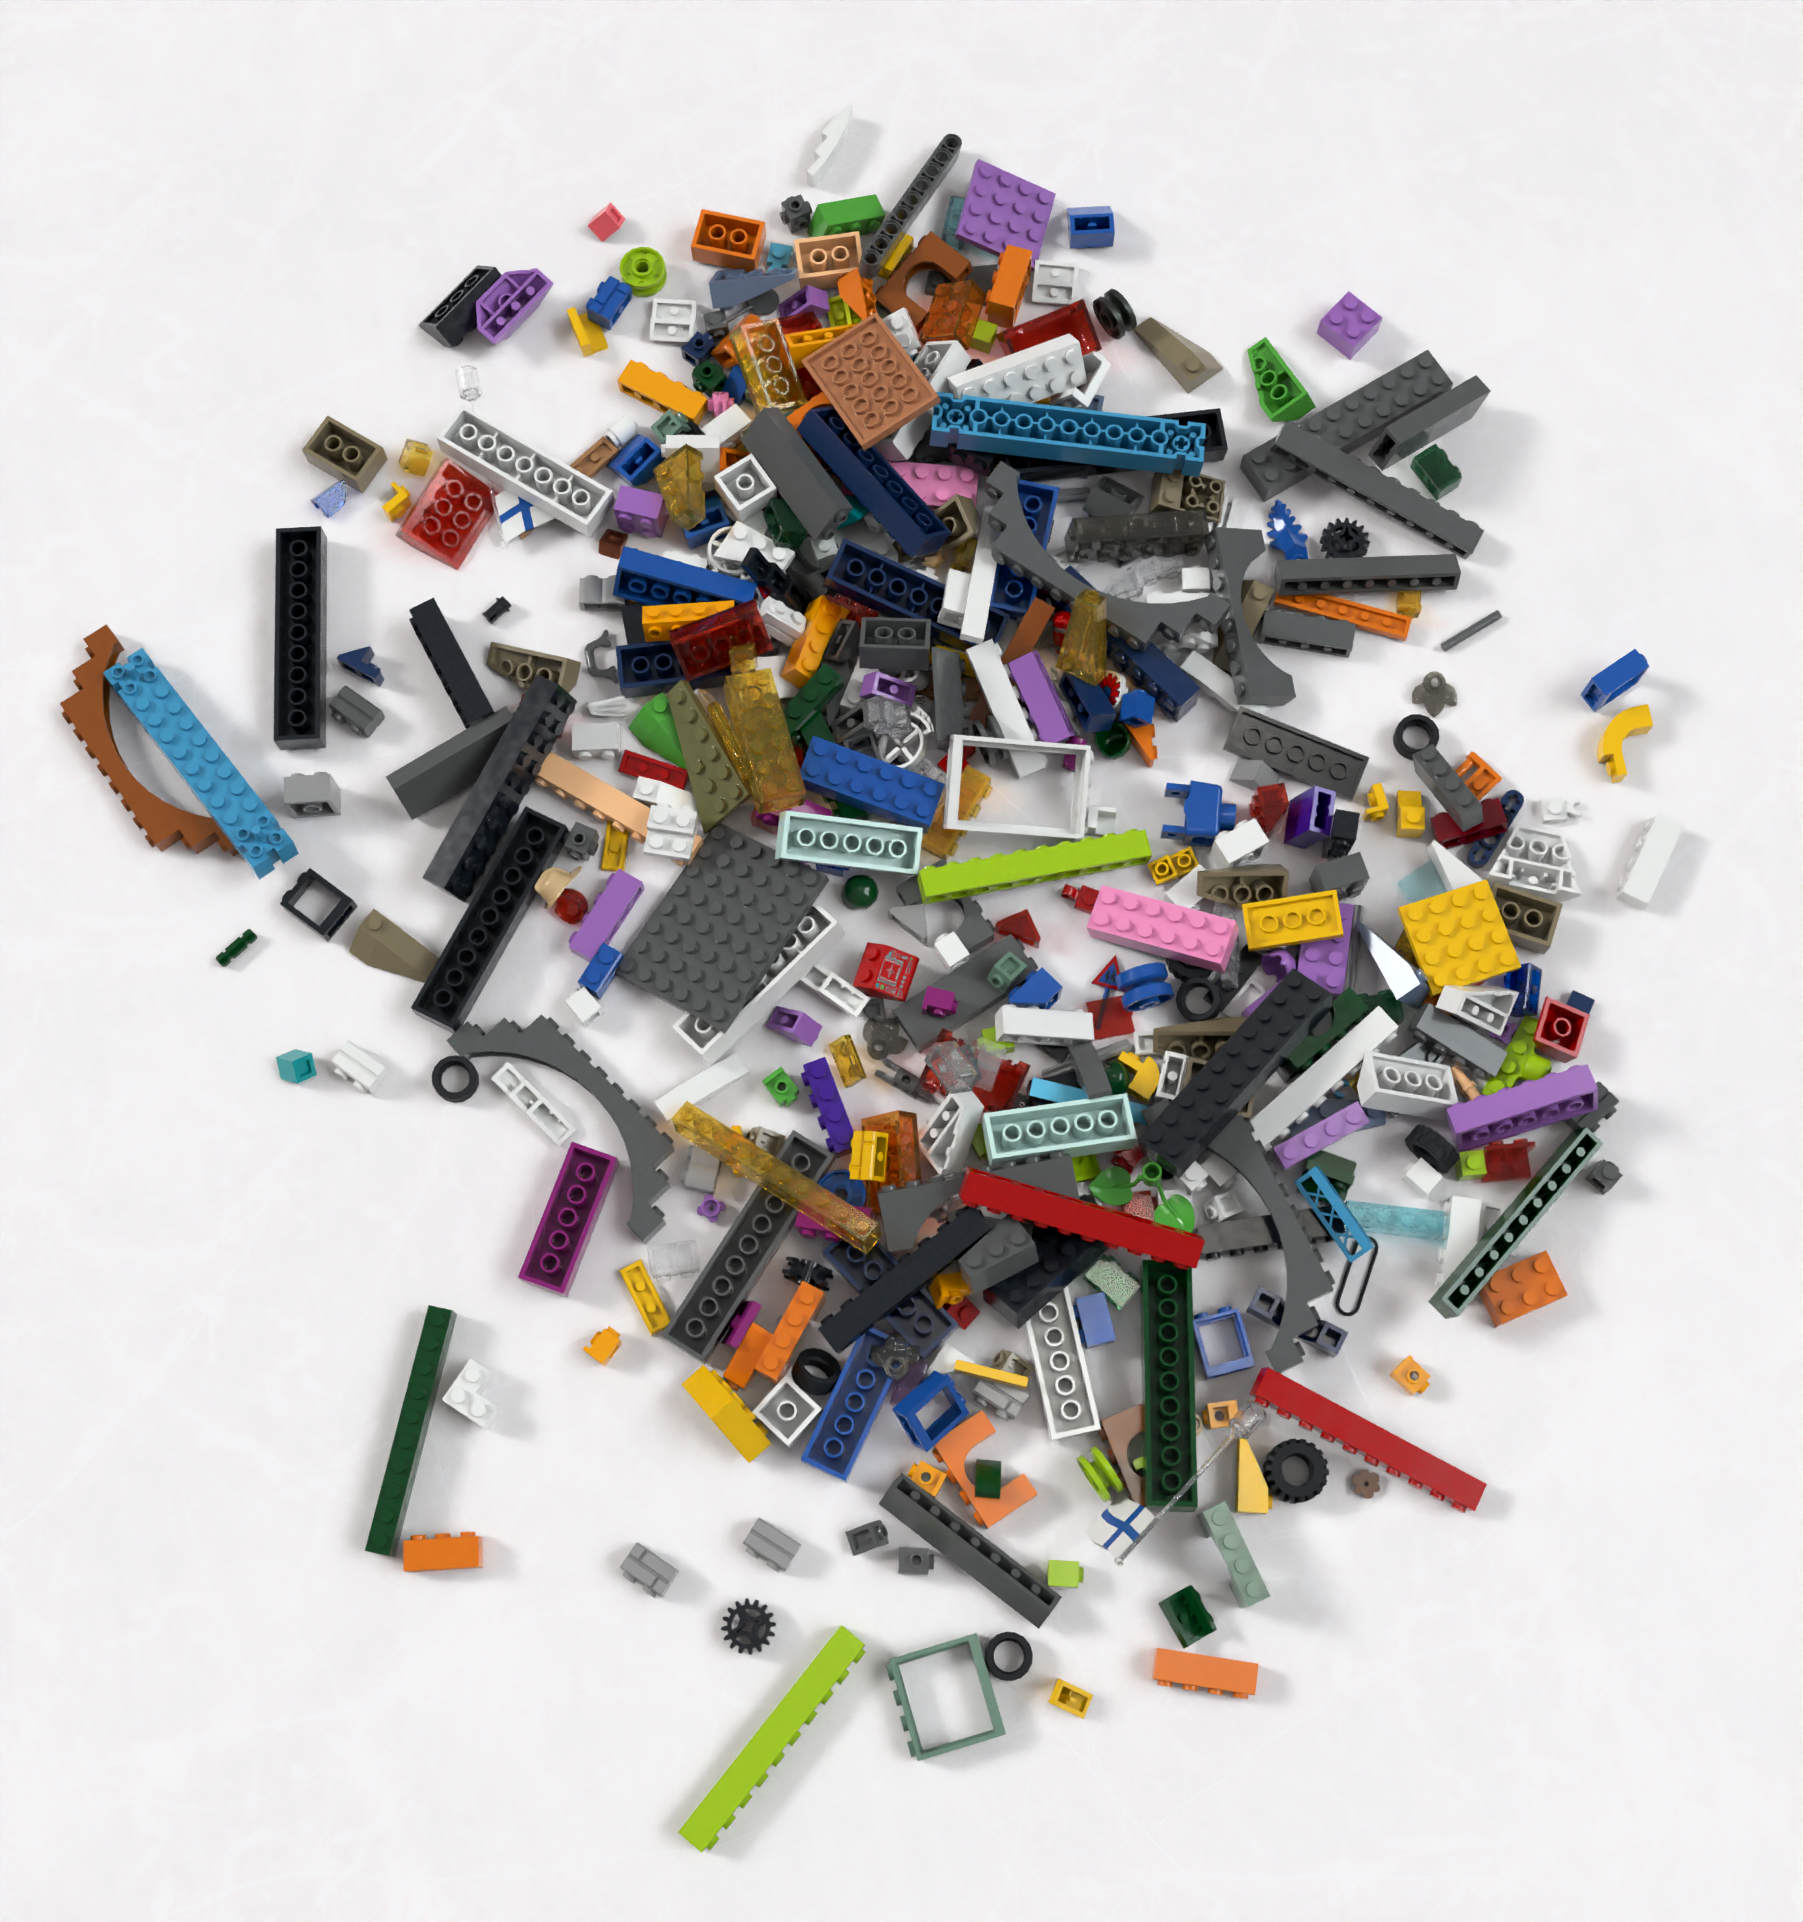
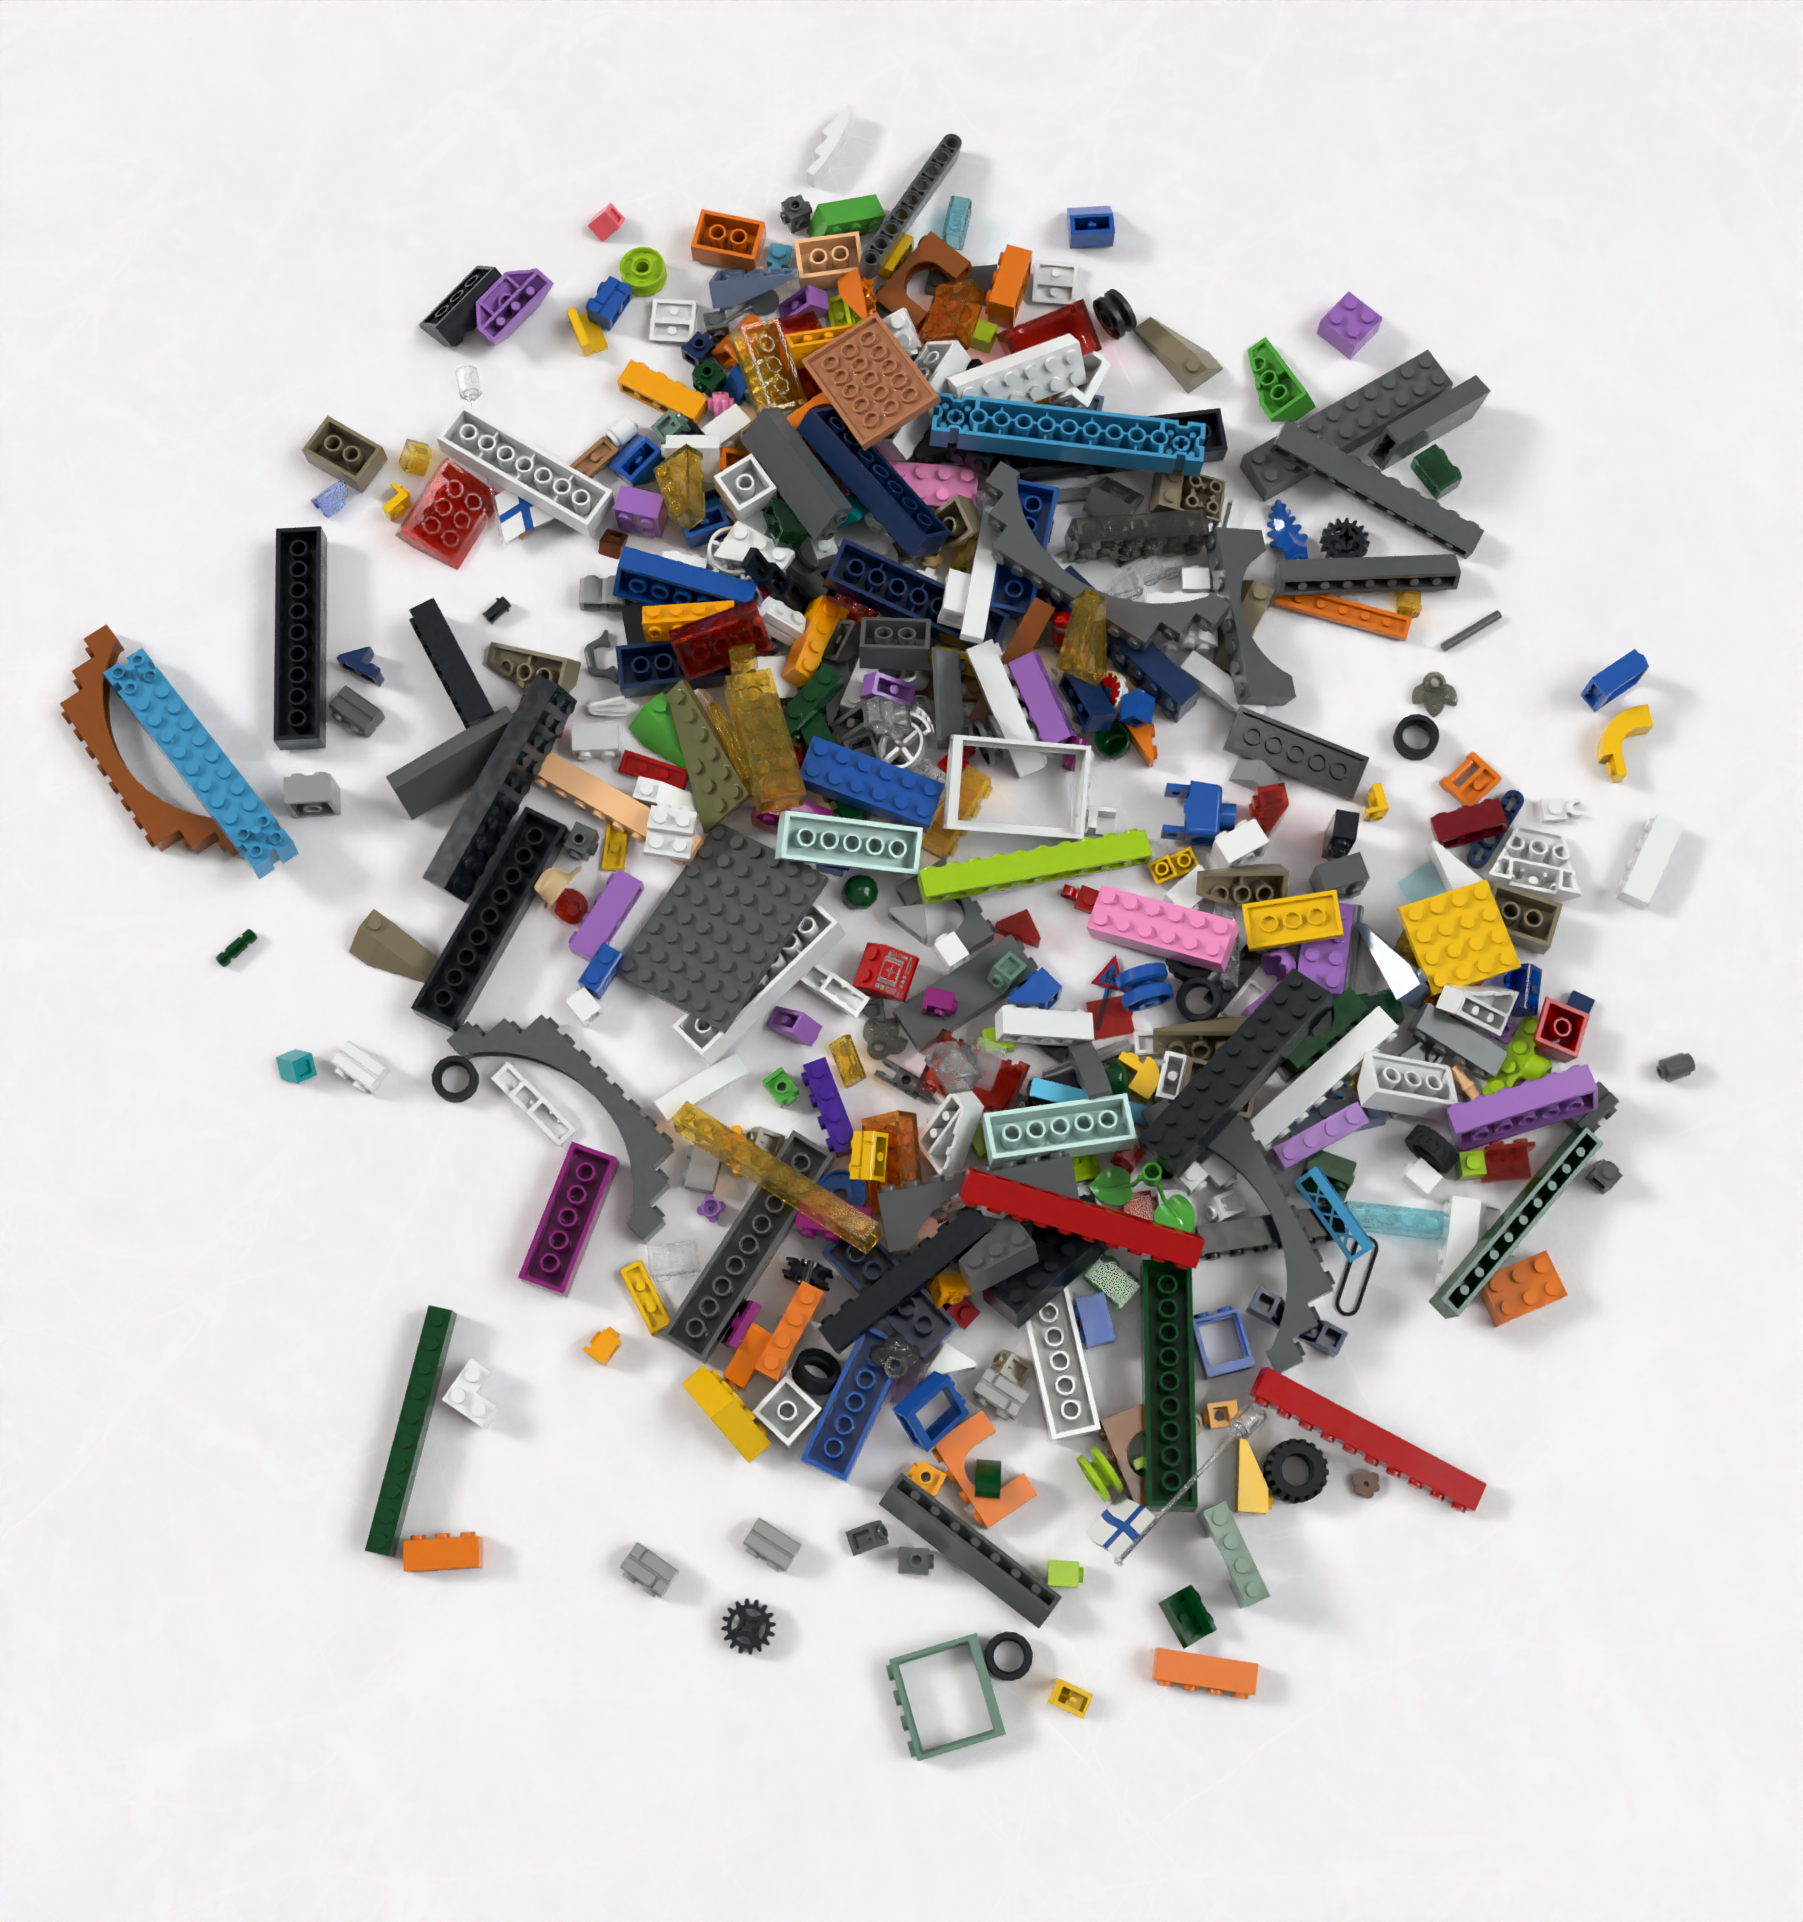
(333, 920): black window -> none
(771, 1739): lime brick -> none
(991, 1374): yellow tile -> none
(1004, 211): medium lavender plate -> none
(1307, 633): dark grey brick -> none
(1309, 817): dark purple brick -> none
(1402, 1372): light orange brick -> none
(1409, 814): yellow arch -> none
(1448, 788): dark grey brick -> none
(1675, 1067): none -> dark grey brick

